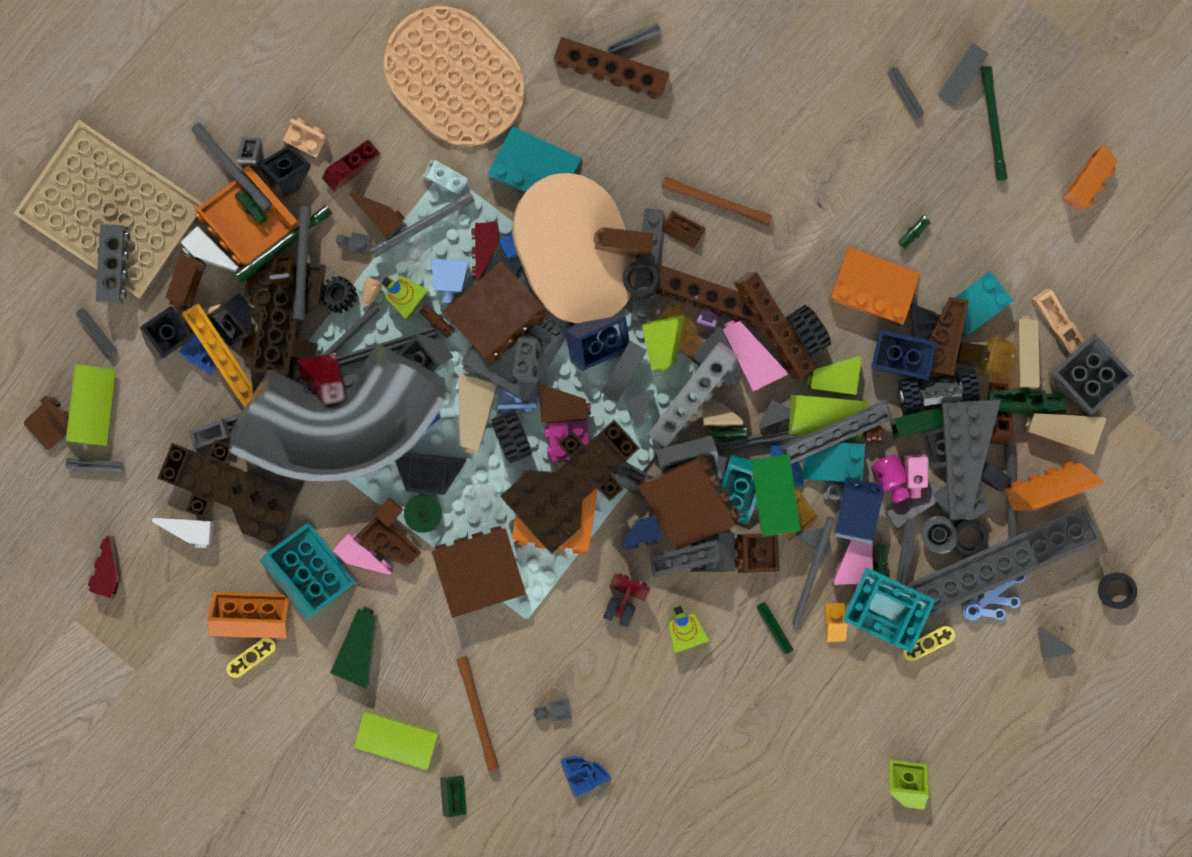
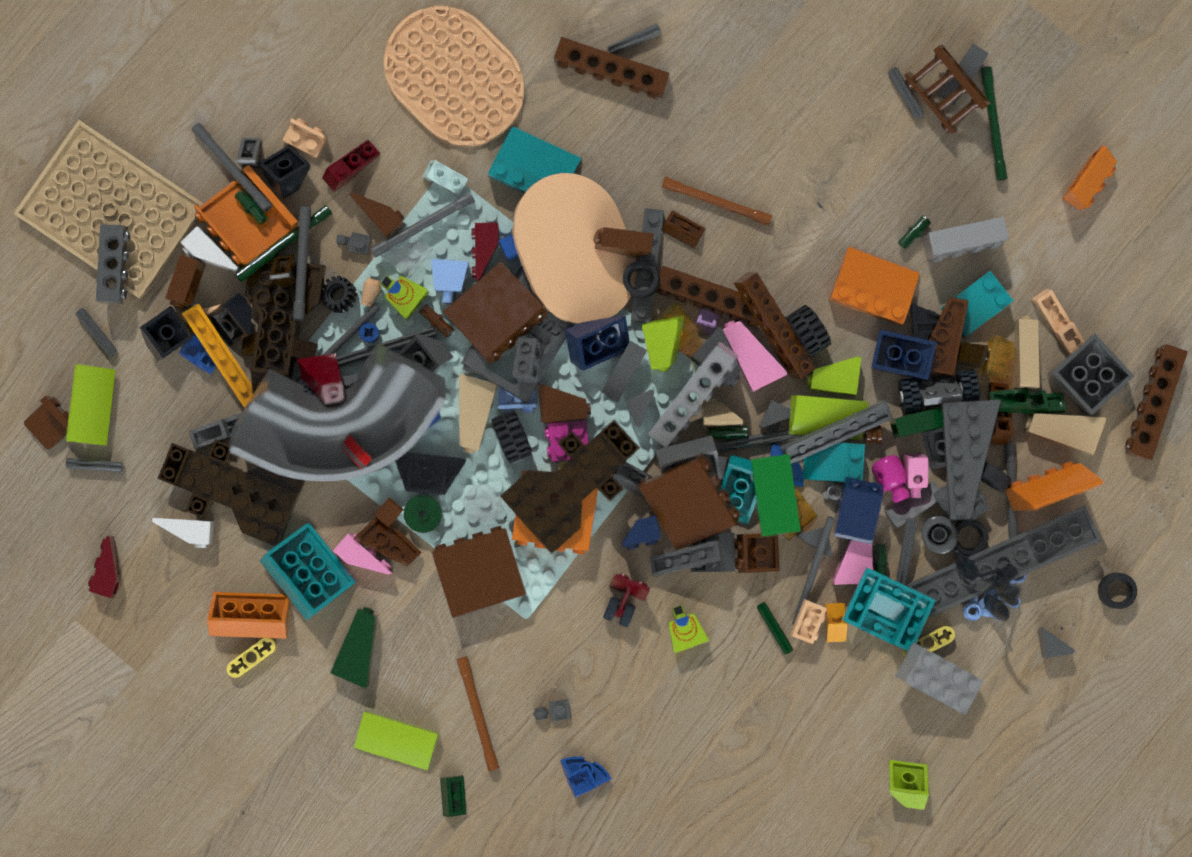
(355, 452): none -> red sticker
(371, 335): none -> blue wheel
(808, 621): none -> light nougat bracket
(939, 678): none -> light grey brick
(954, 71): none -> reddish brown fence
(965, 238): none -> light grey brick
(1001, 583): none -> black plant
(1176, 359): none -> reddish brown brick

